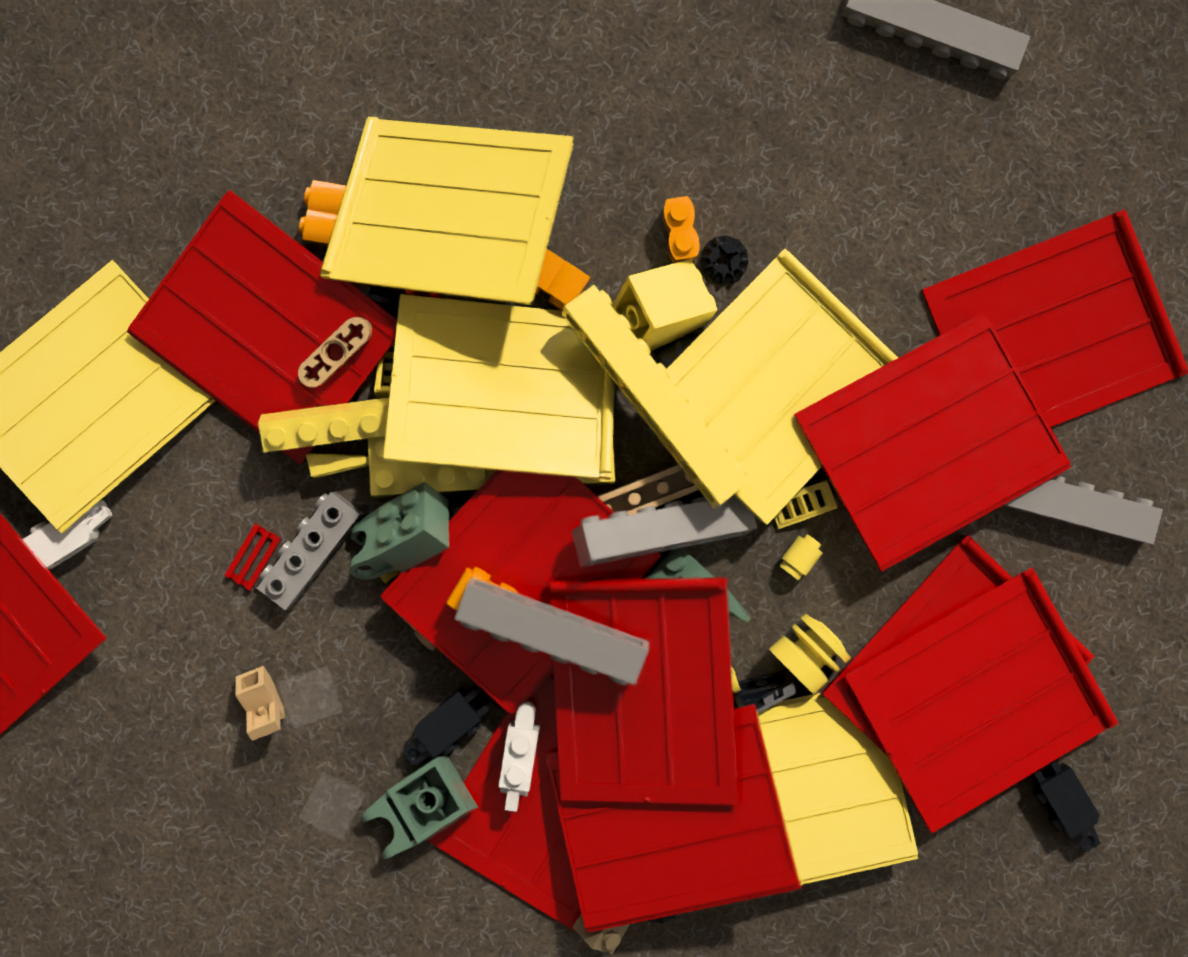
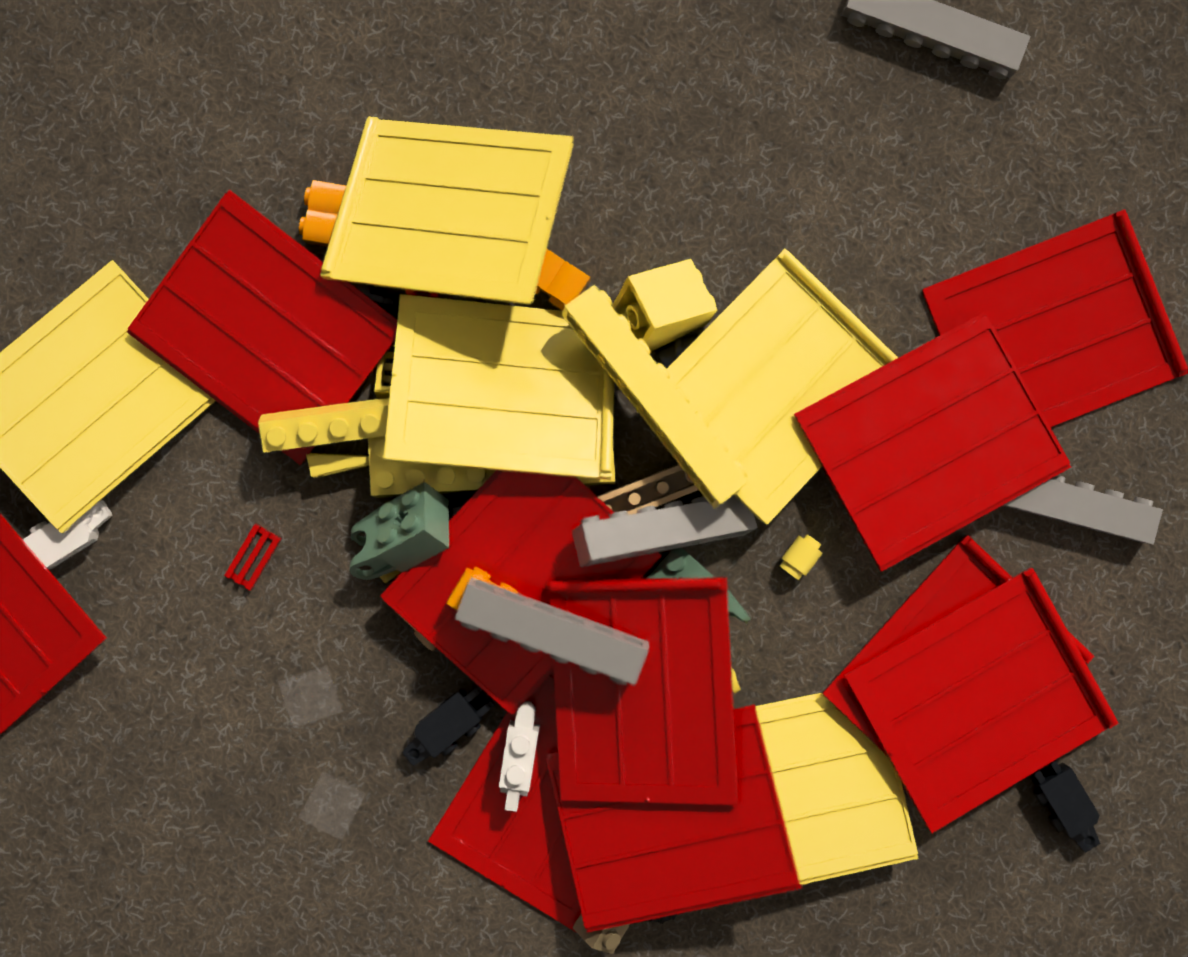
(260, 701): tan brick -> none
(309, 550): light grey brick -> none
(324, 373): tan beam -> none
(411, 810): sand green brick -> none
(678, 222): light orange brick -> none
(720, 273): black gear -> none
(765, 690): black wing -> none
(810, 653): light yellow wheel -> none
(826, 494): light yellow slope -> none

